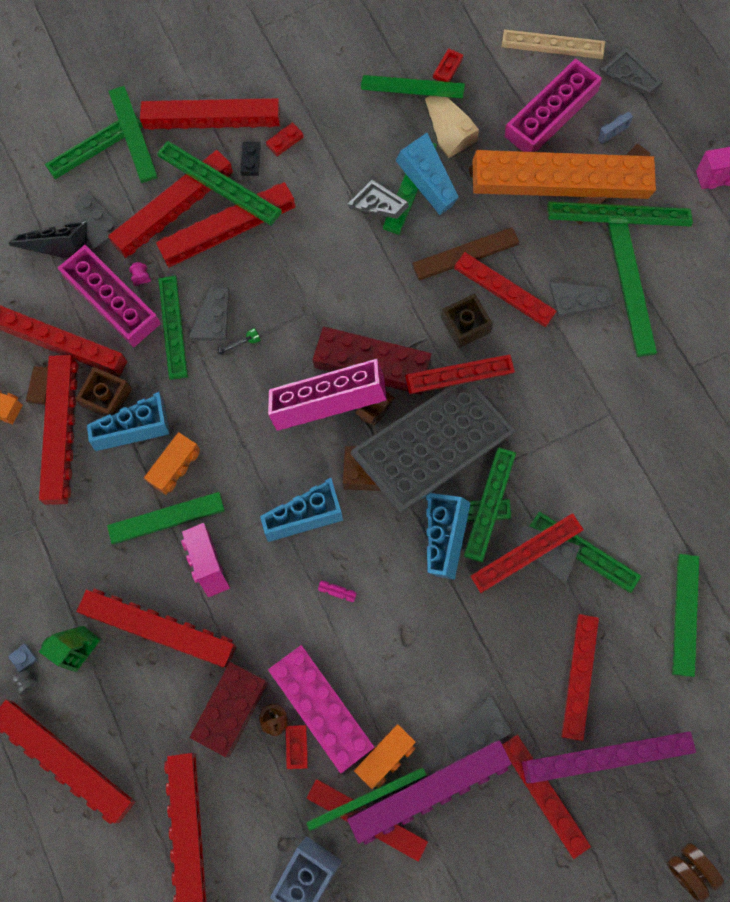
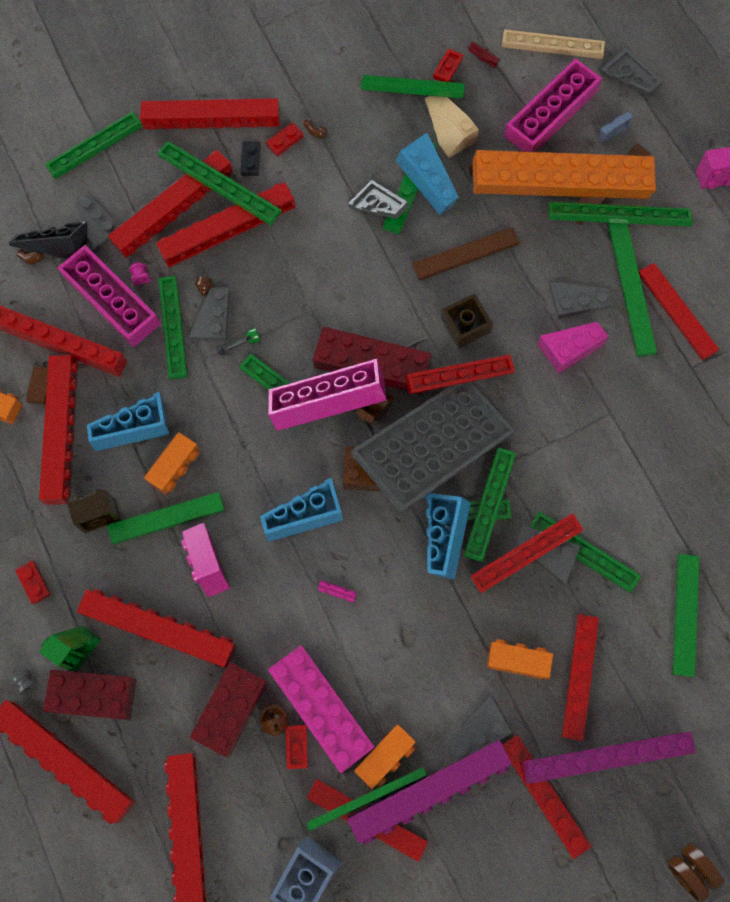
(23, 658): sand blue plate -> none
(30, 258): none -> reddish brown arm
(33, 582): none -> red plate
(90, 695): none -> dark red brick
(94, 511): none -> dark brown brick
(103, 393): reddish brown brick -> none
(133, 134): green tile -> none
(203, 285): none -> reddish brown plate
(262, 373): none -> green tile
(312, 130): none -> reddish brown arm
(483, 54): none -> dark red axle
(505, 289): red plate -> none
(520, 659): none -> orange brick
(572, 344): none -> dark pink wedge
(678, 311): none -> red tile

